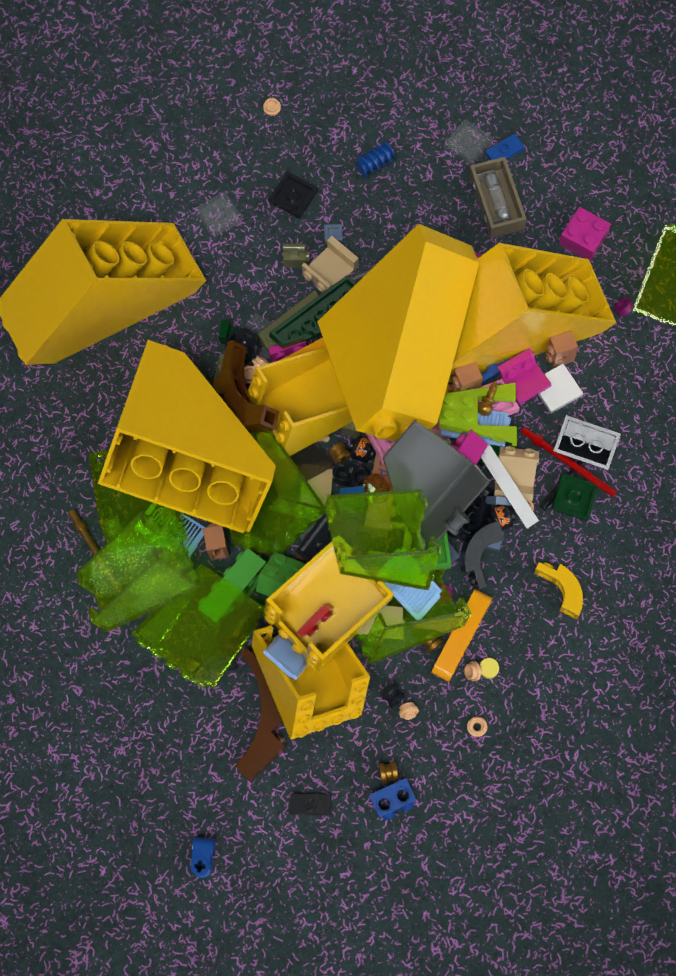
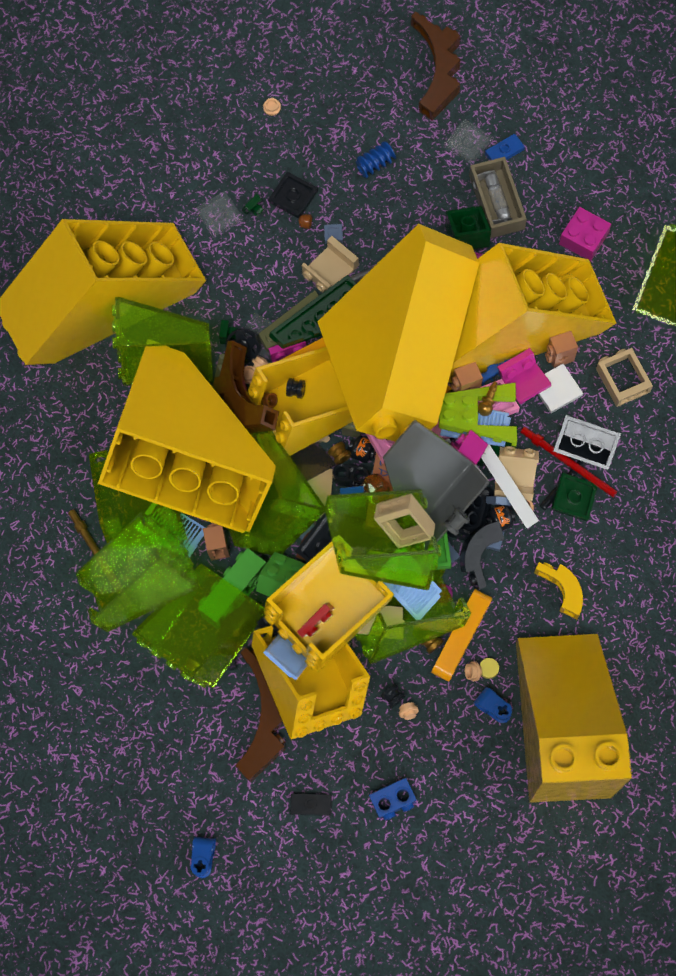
(145, 325): none -> clear neon green windscreen
(253, 206): none -> dark green tile
(269, 396): none -> dark orange hinge
(295, 255): olive brick -> none
(295, 388): none -> black wheel
(305, 221): none -> dark orange hinge
(388, 772): pearl gold wheel -> none
(389, 510): none -> tan window
(442, 45): none -> reddish brown arch
(469, 226): none -> dark green brick
(477, 720): light nougat plate -> none
(491, 703): none -> blue piece
(570, 720): none -> yellow slope
(624, 307): magenta tile -> none
(632, 393): none -> tan window

